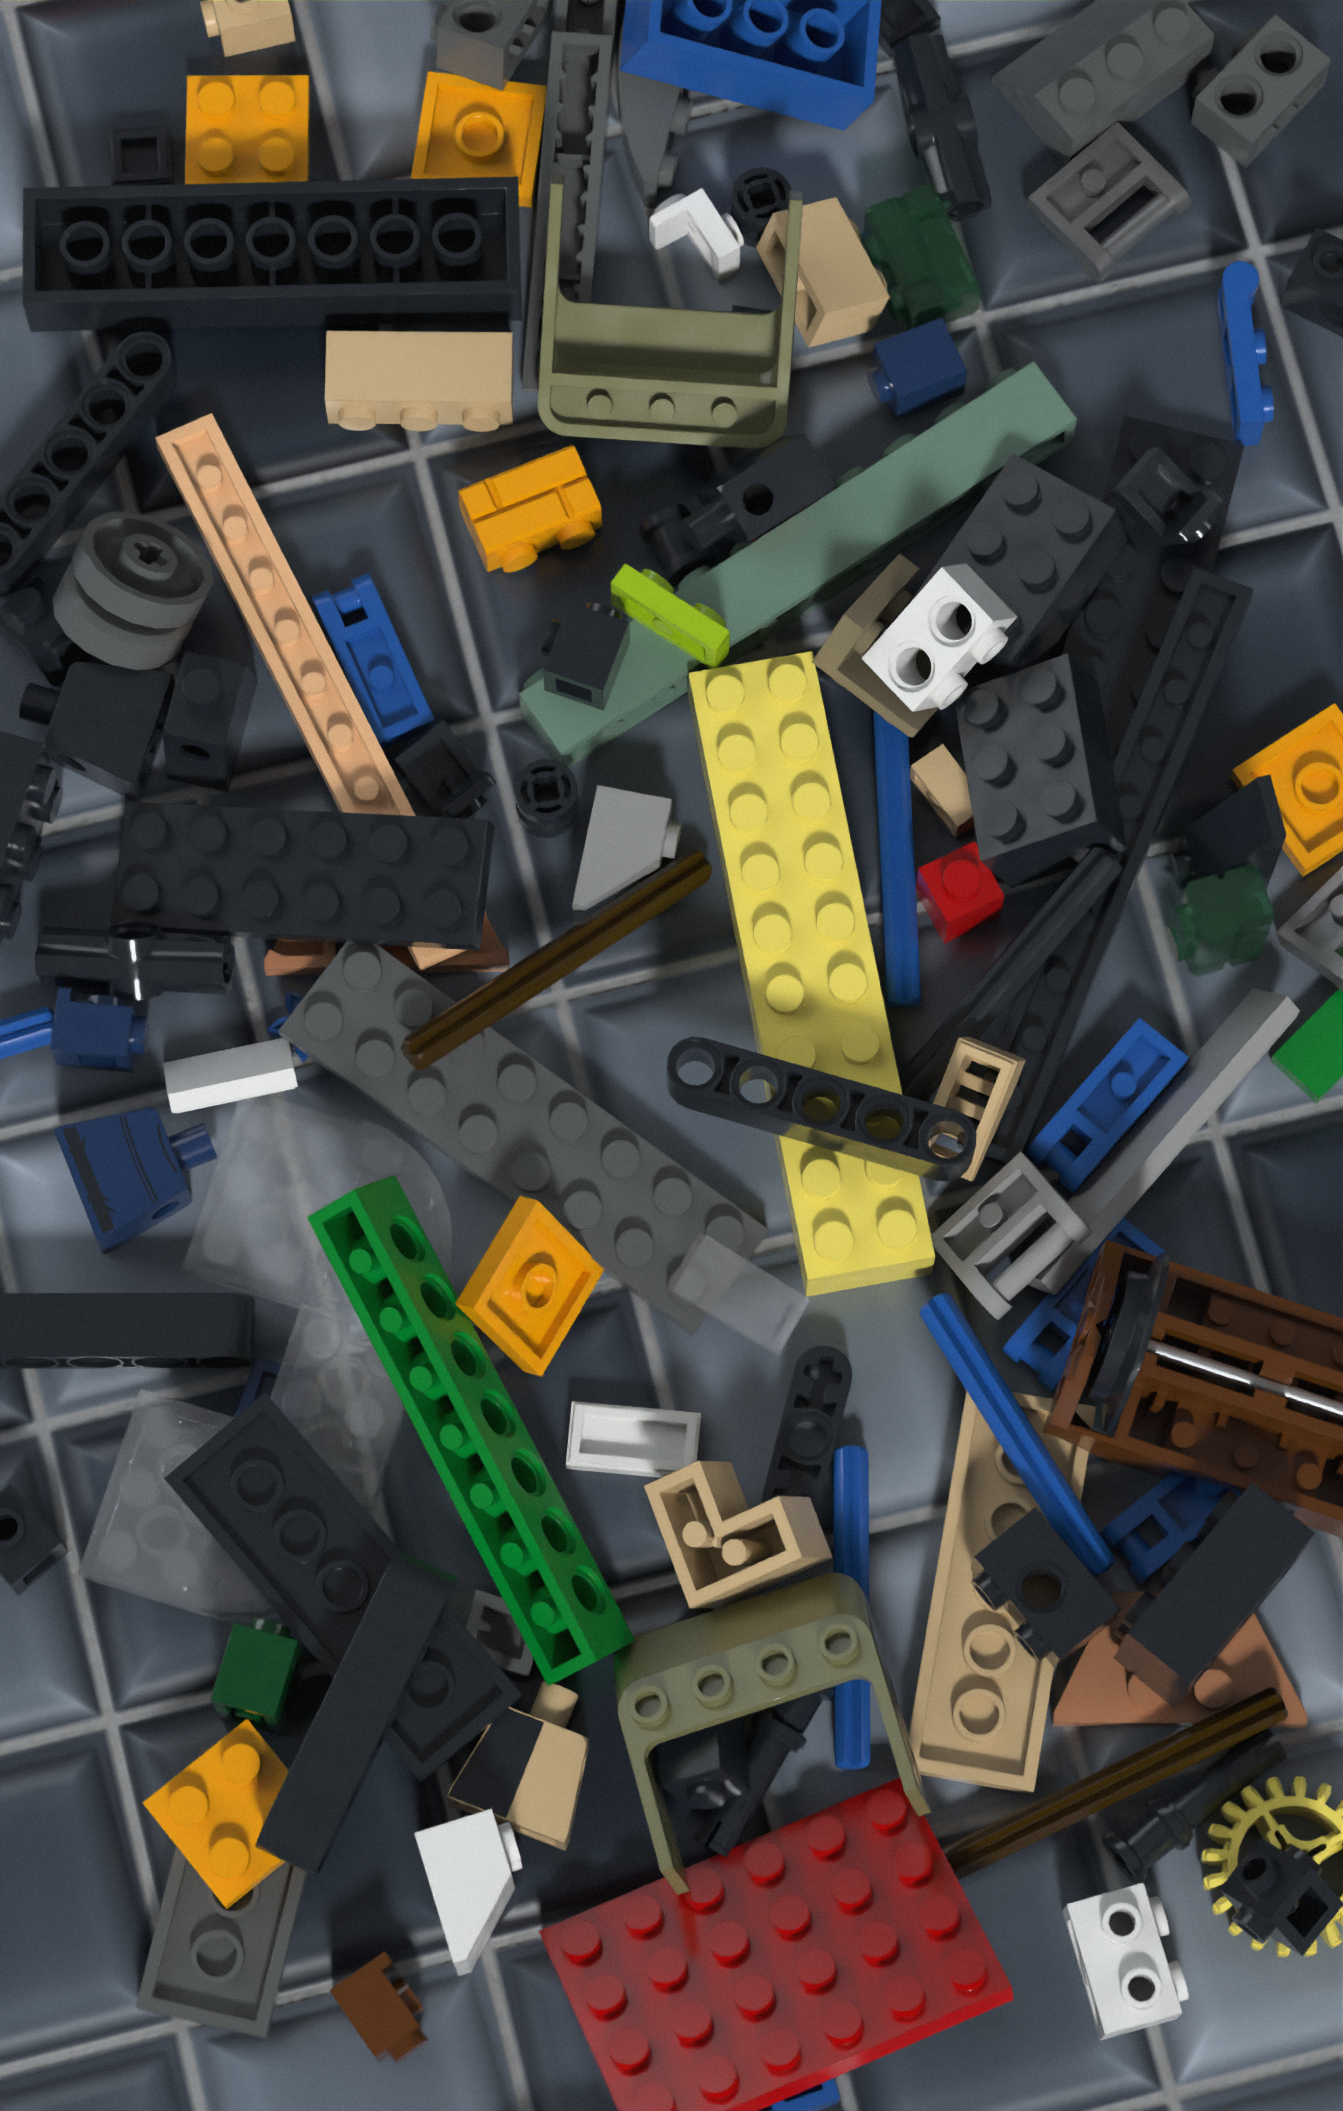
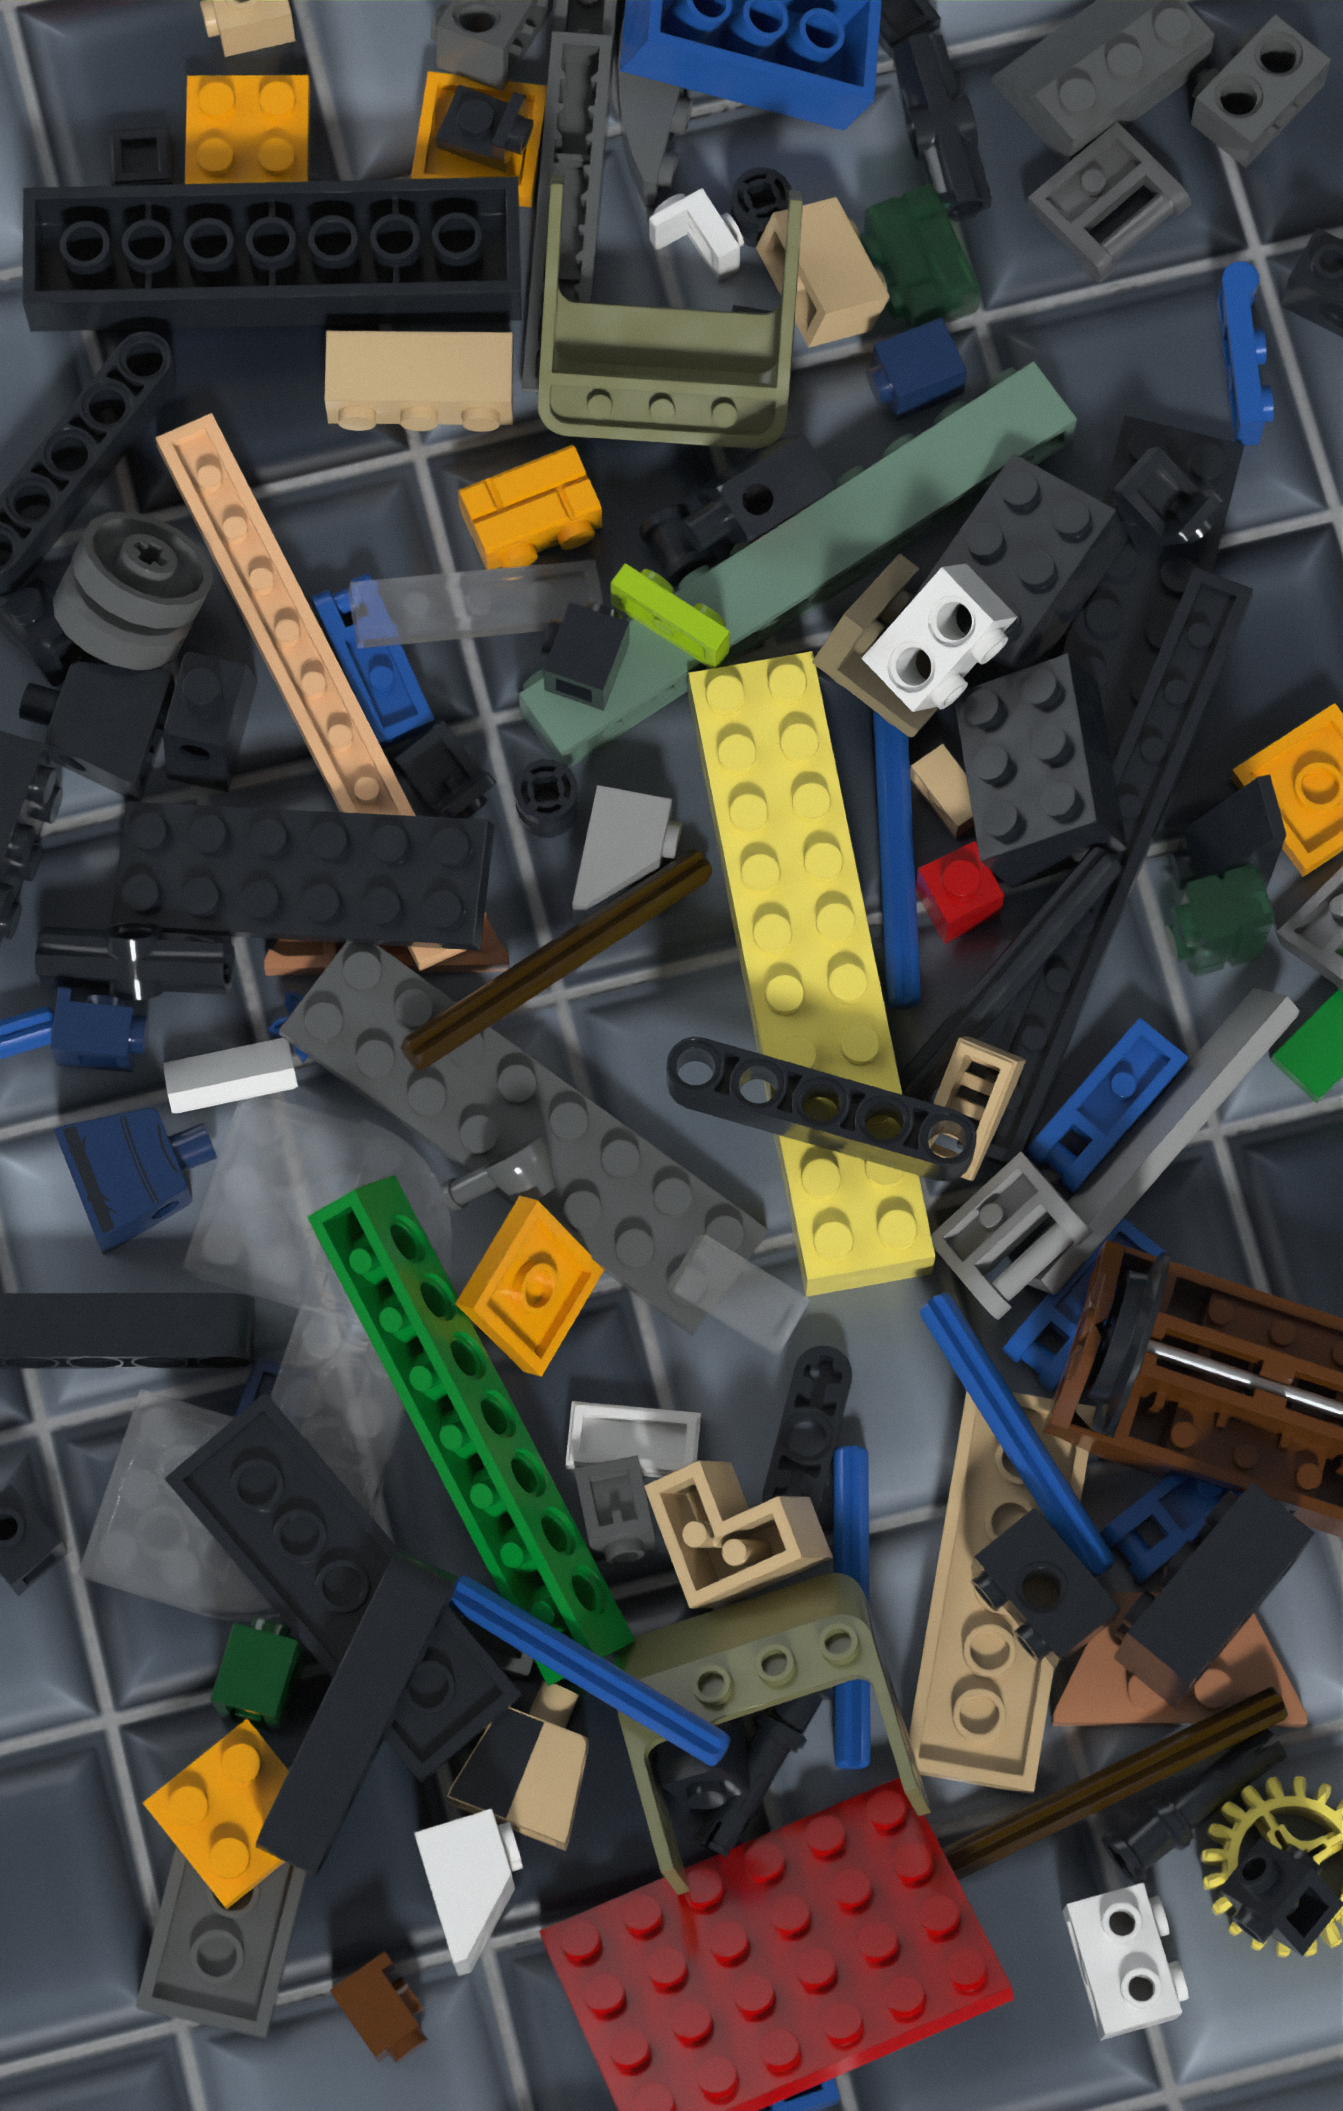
(469, 603): none -> clear tile
(485, 128): none -> black bracket
(518, 1172): none -> dark grey bar
(590, 1671): none -> blue axle
(615, 1510): none -> dark grey bracket

